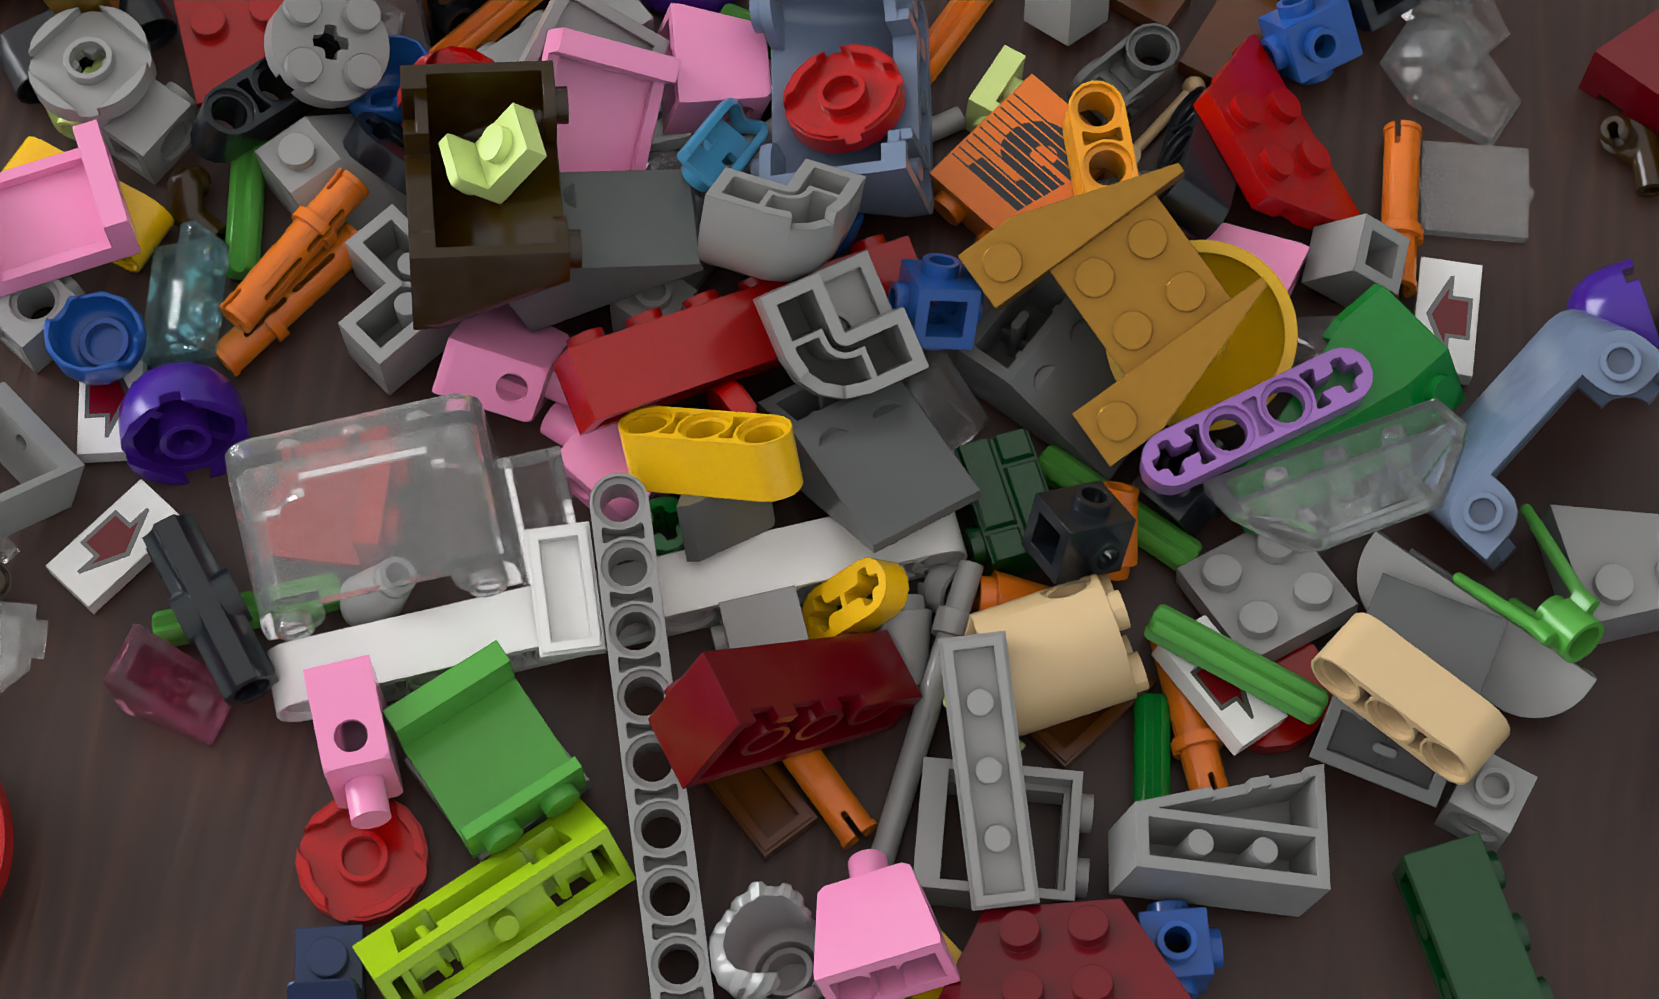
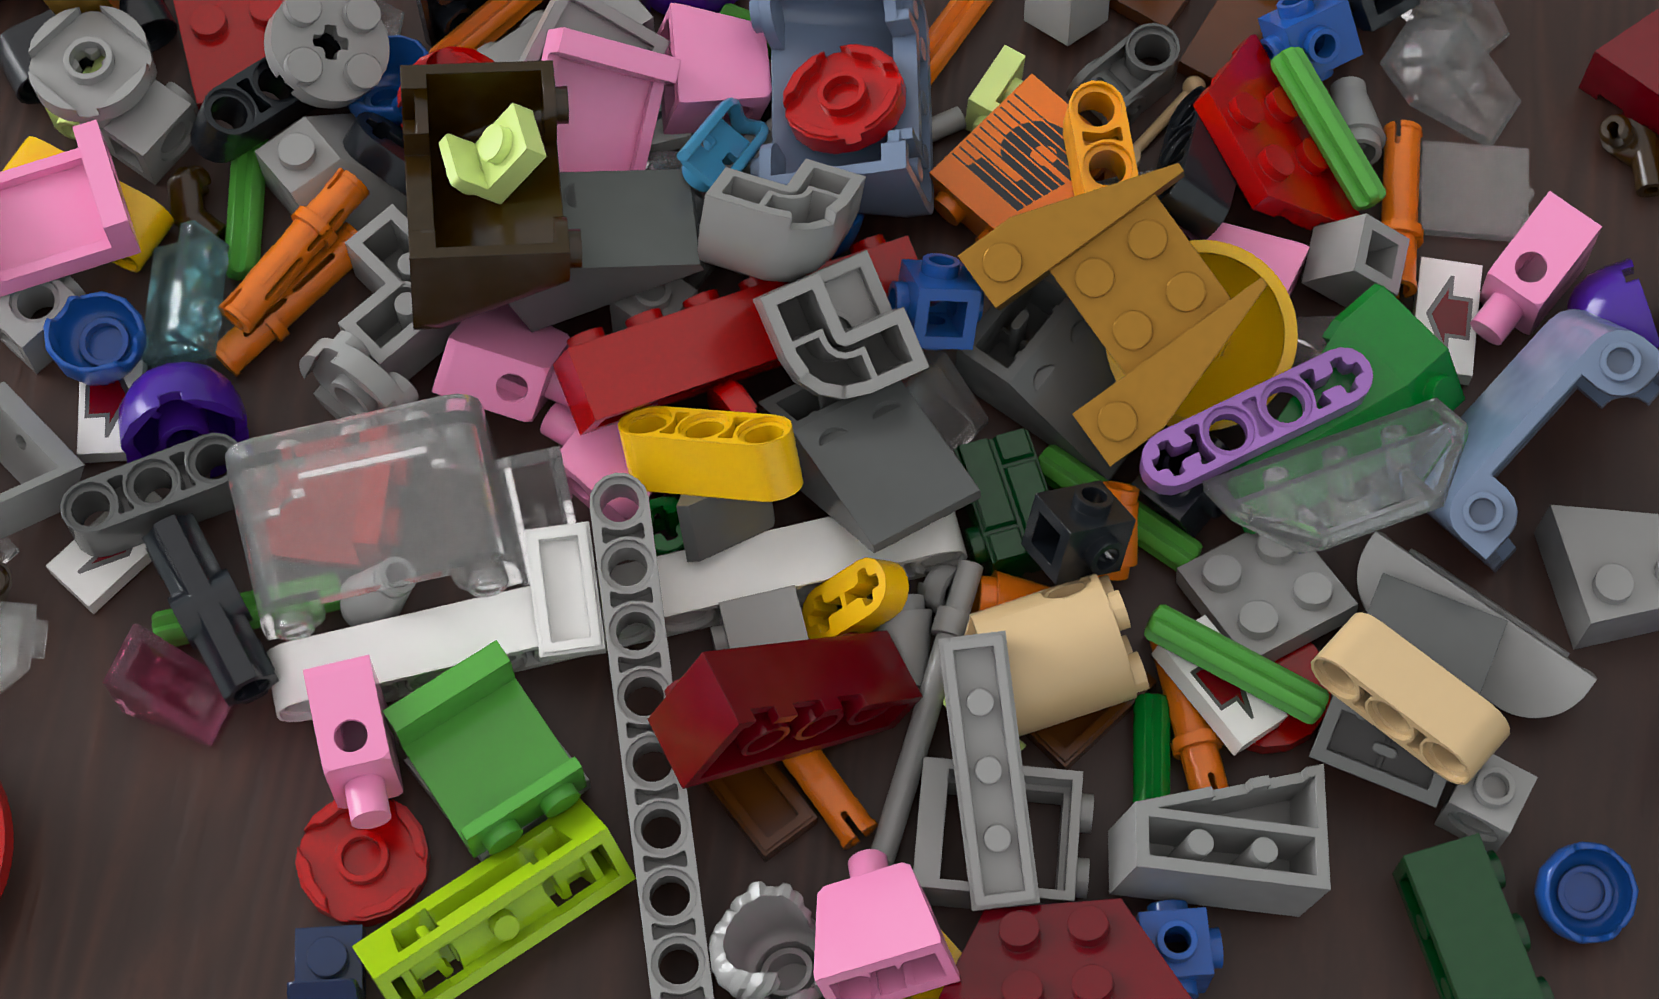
(126, 487): none -> dark grey beam
(351, 379): none -> light grey plate
(1328, 128): none -> bright green axle
(1358, 112): none -> light grey cone
(1535, 269): none -> bright pink torso
(1558, 622): bright green plant -> none
(1586, 892): none -> blue hair

